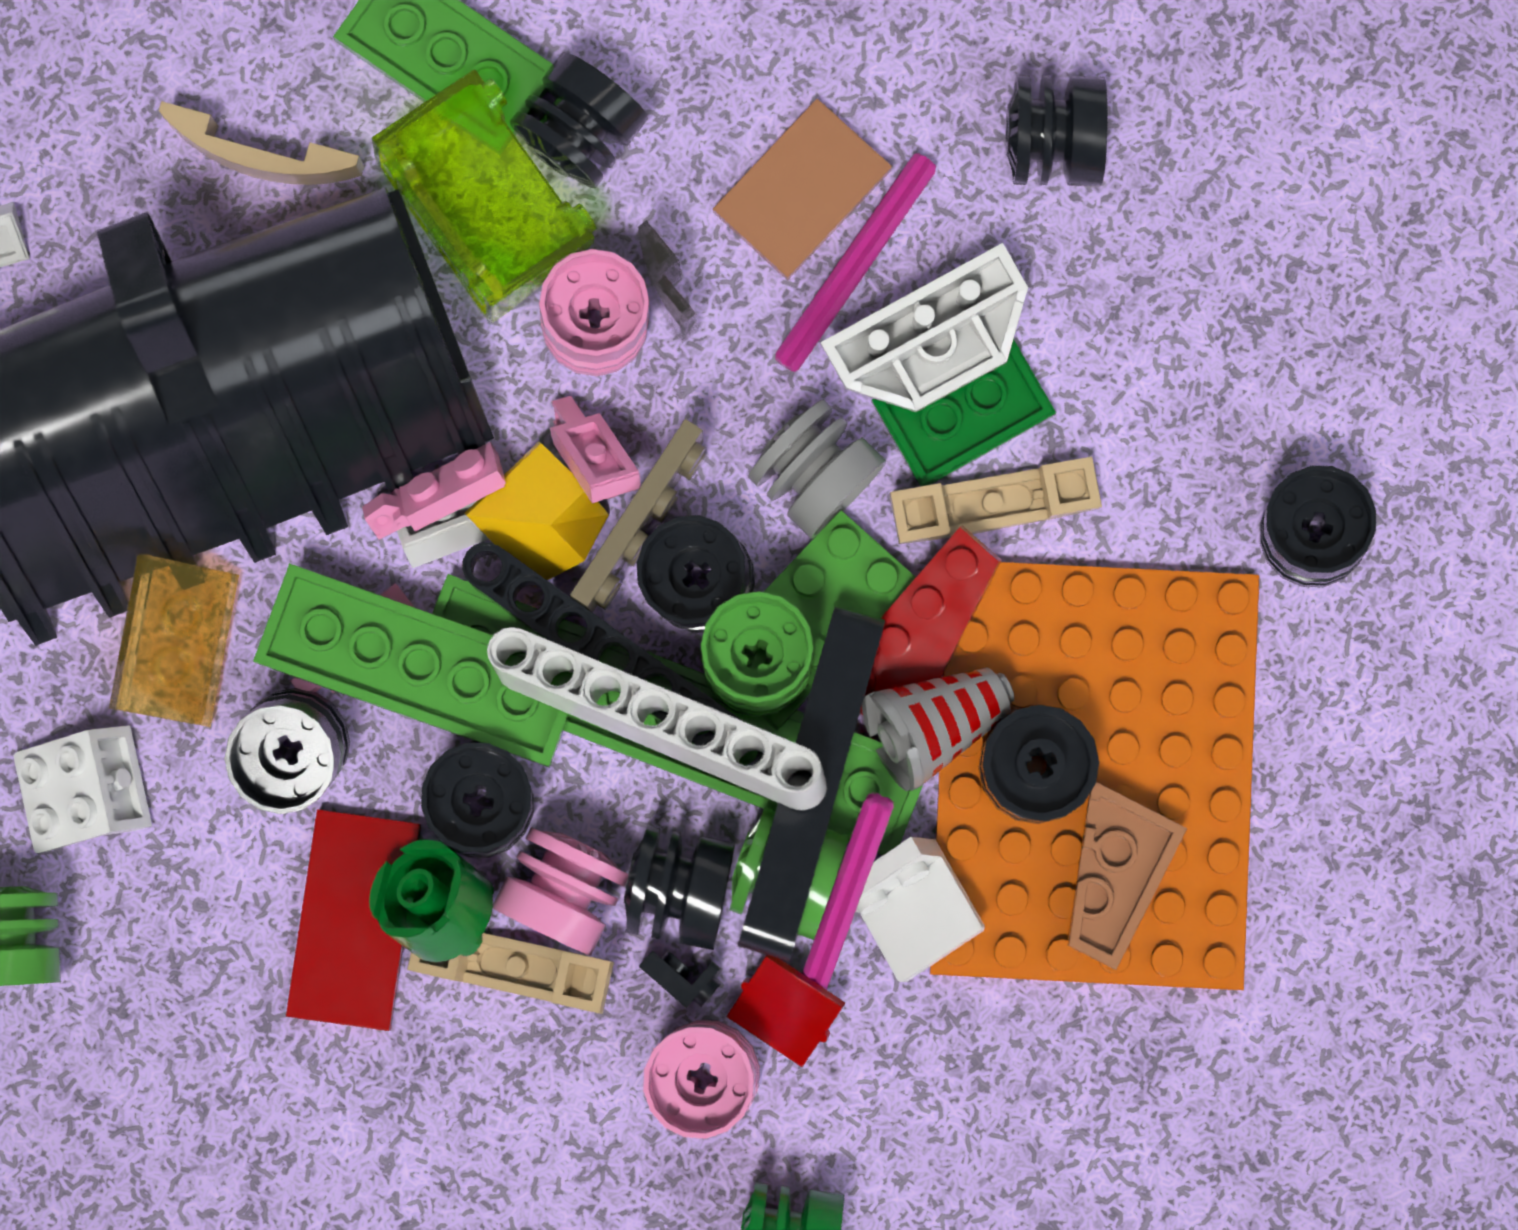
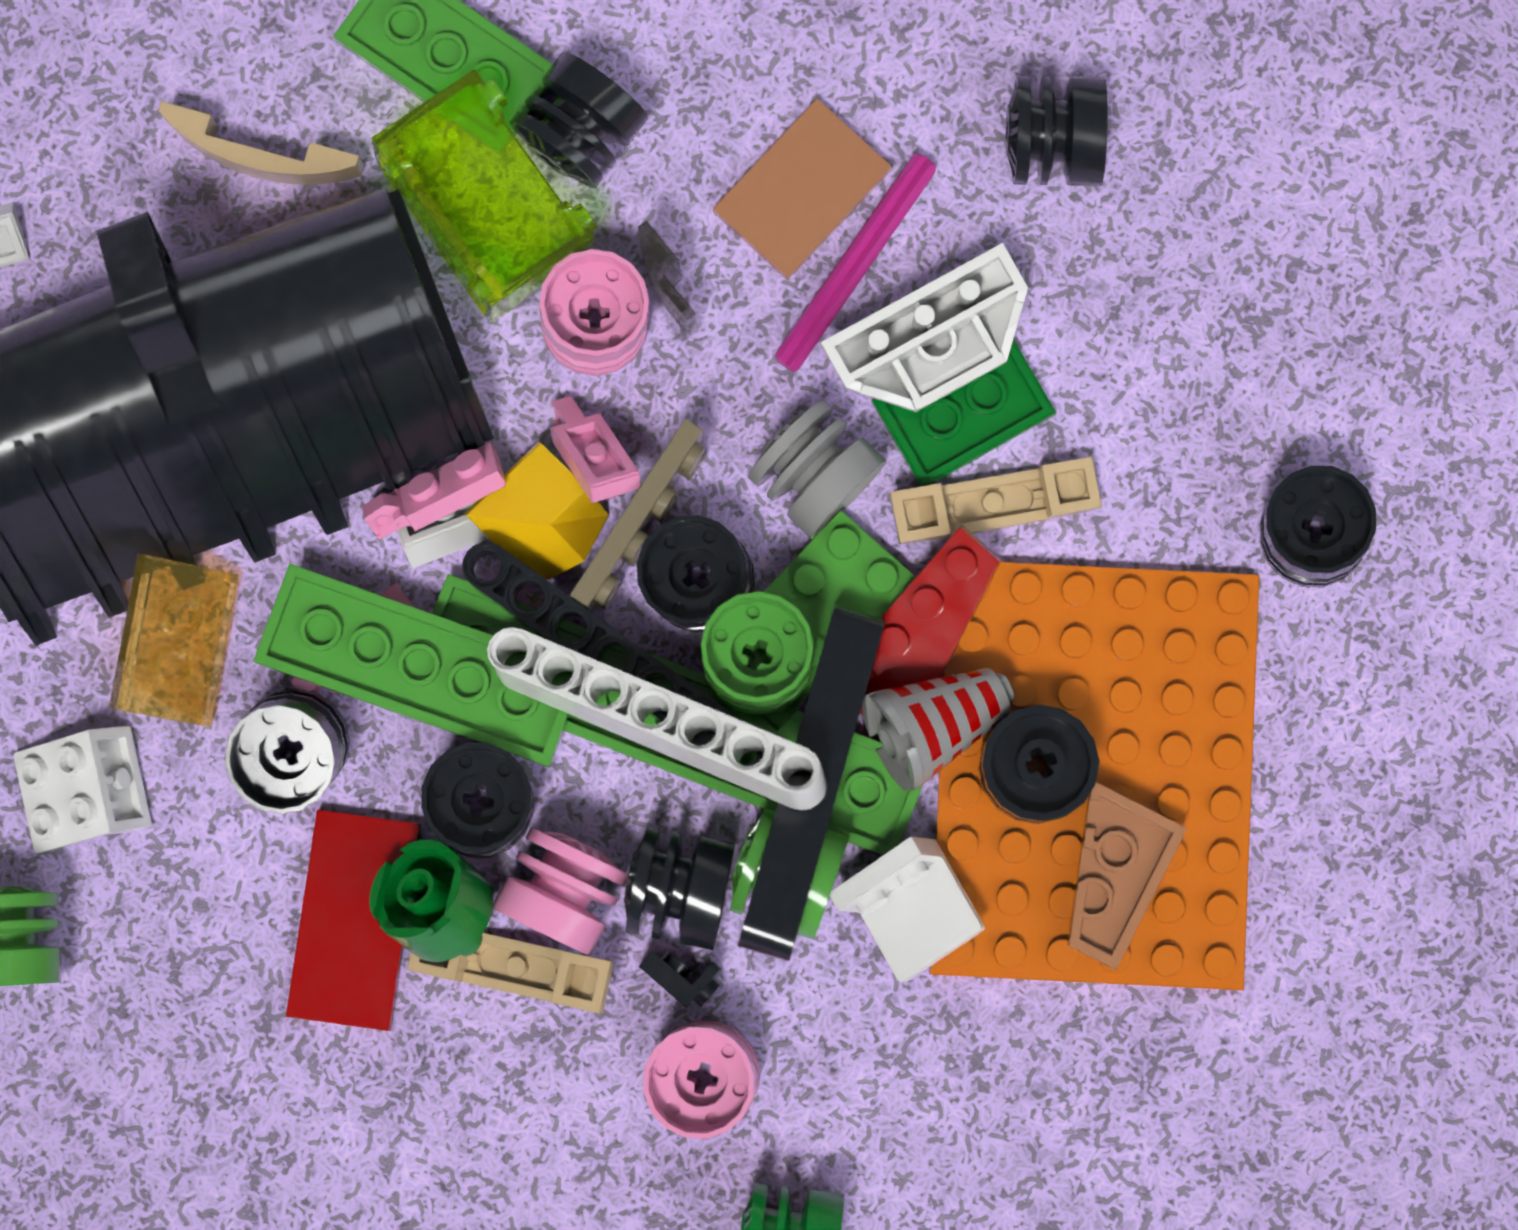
(785, 1009): red piece -> none
(848, 888): dark pink axle -> none

